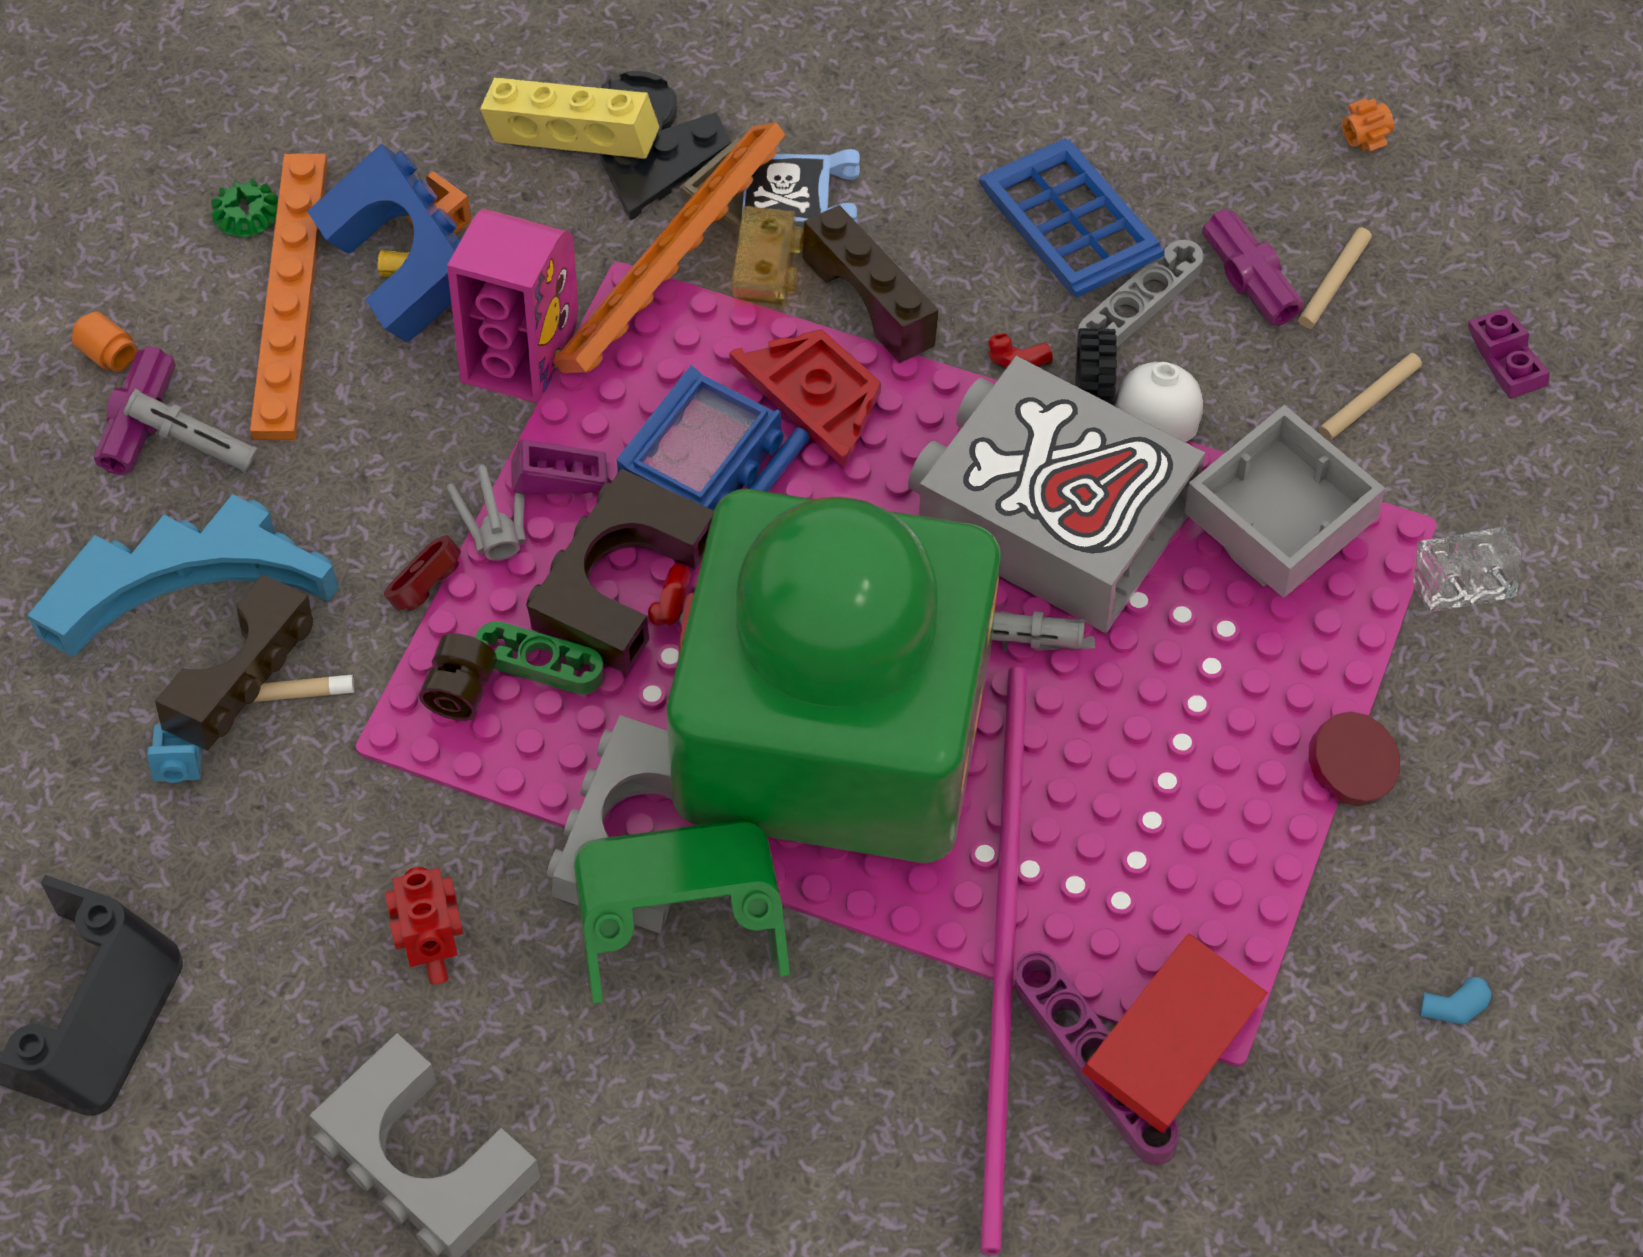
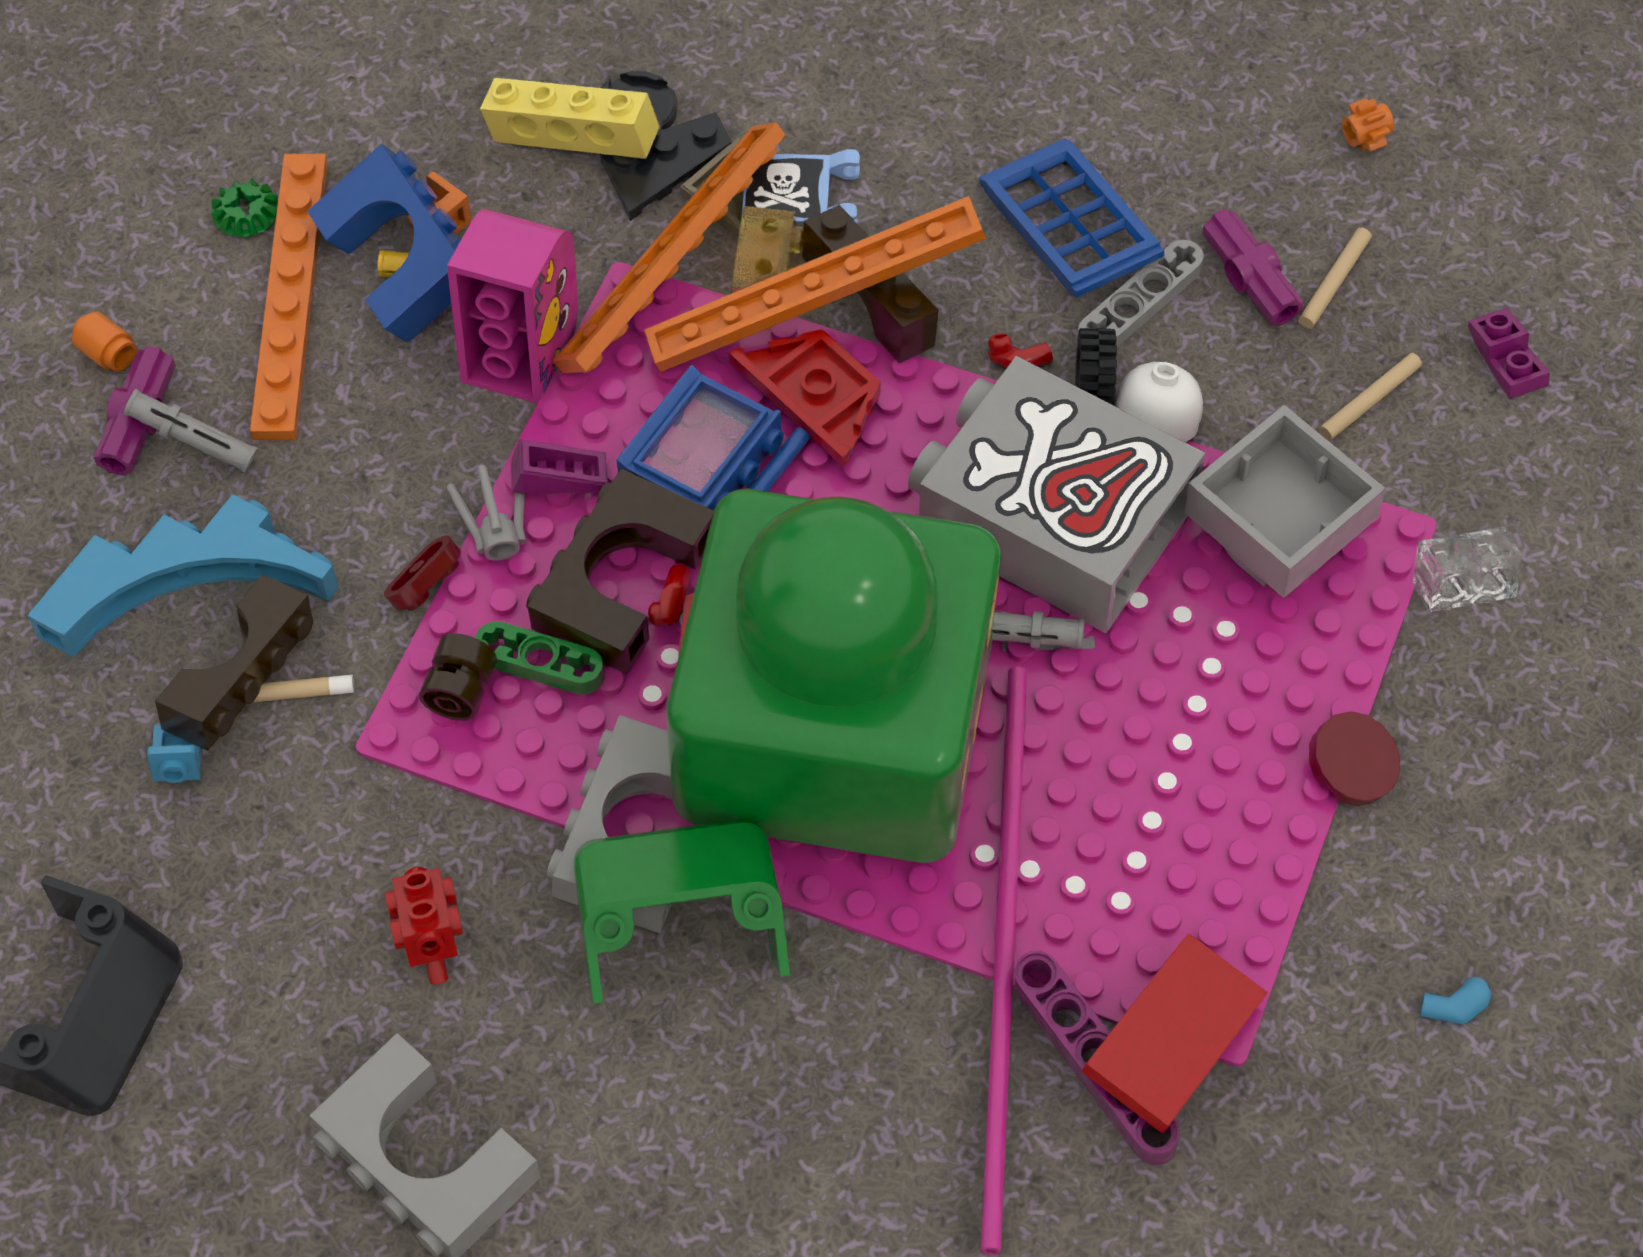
(814, 284): none -> orange plate

